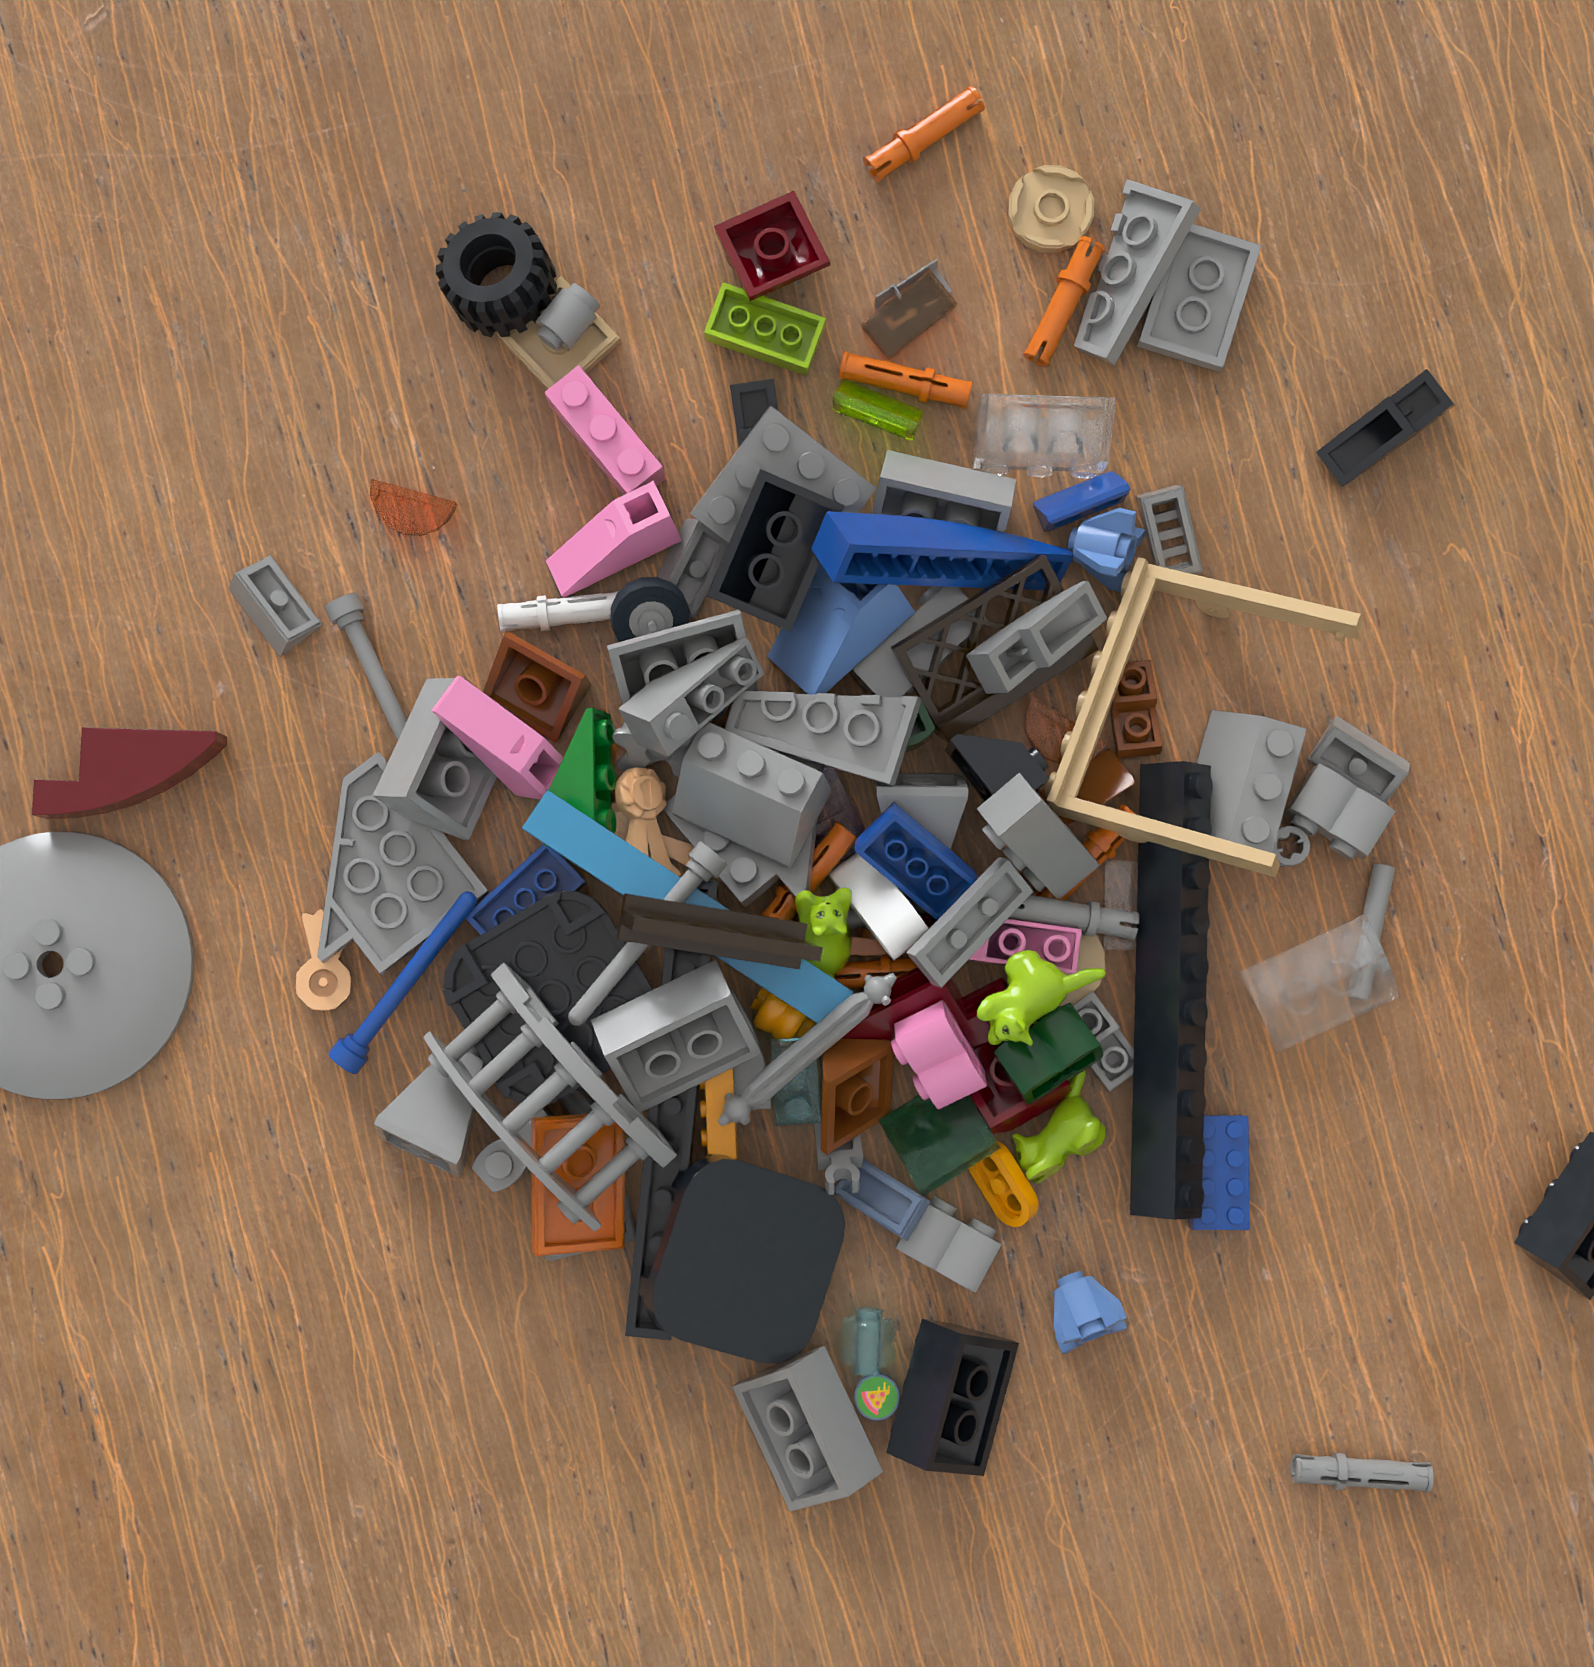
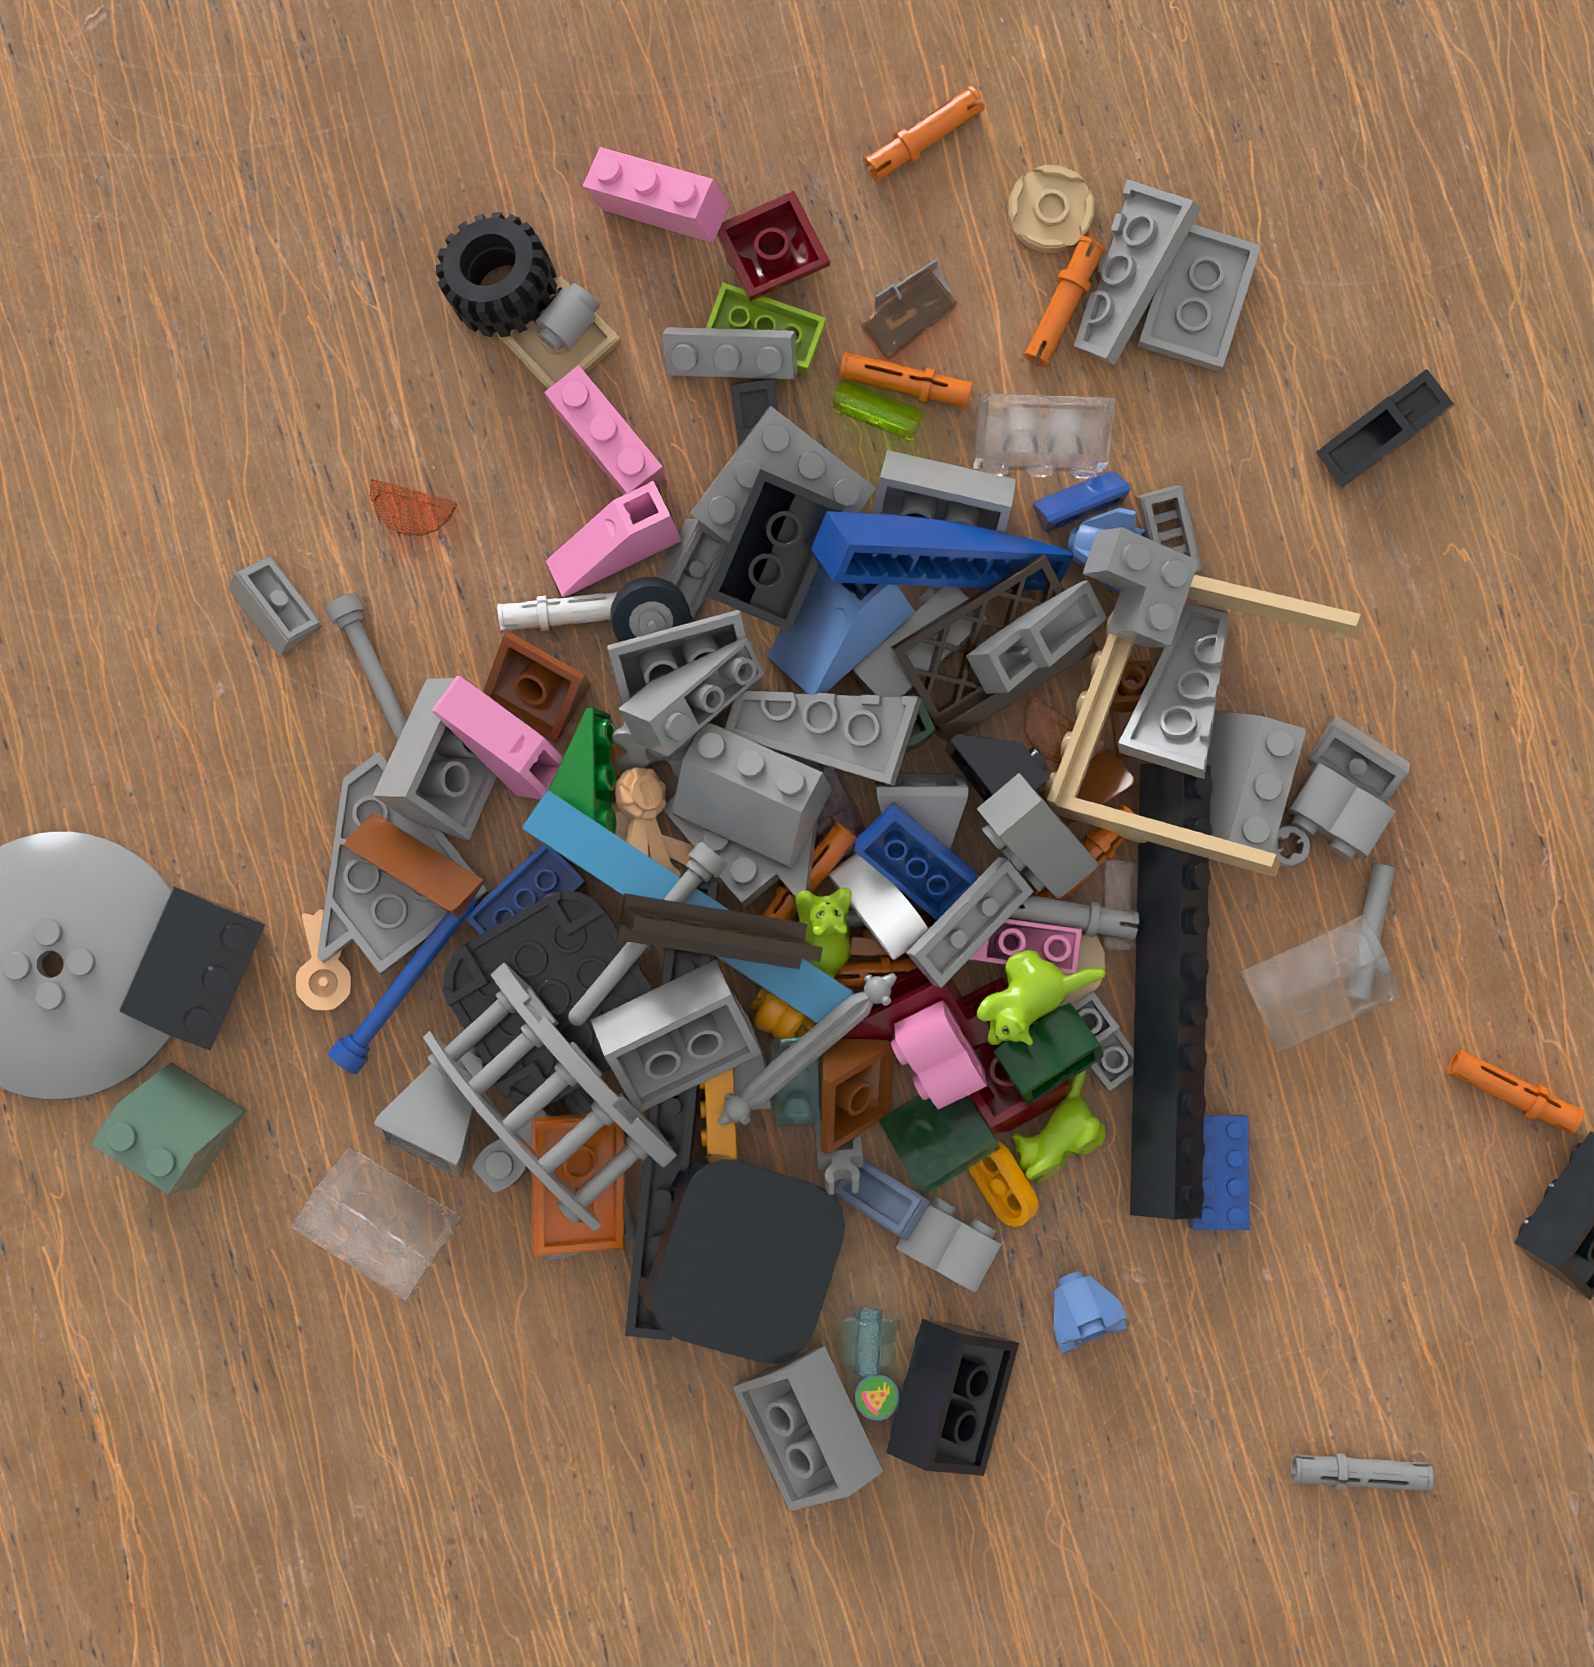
(125, 769): dark red slope -> none
(169, 1129): none -> sand green slope
(192, 968): none -> black slope
(377, 1223): none -> clear slope
(414, 864): none -> dark orange slope
(656, 194): none -> bright pink brick
(730, 353): none -> light grey plate
(1151, 584): none -> light grey brick
(1180, 699): none -> light grey wing
(1531, 1099): none -> orange pin

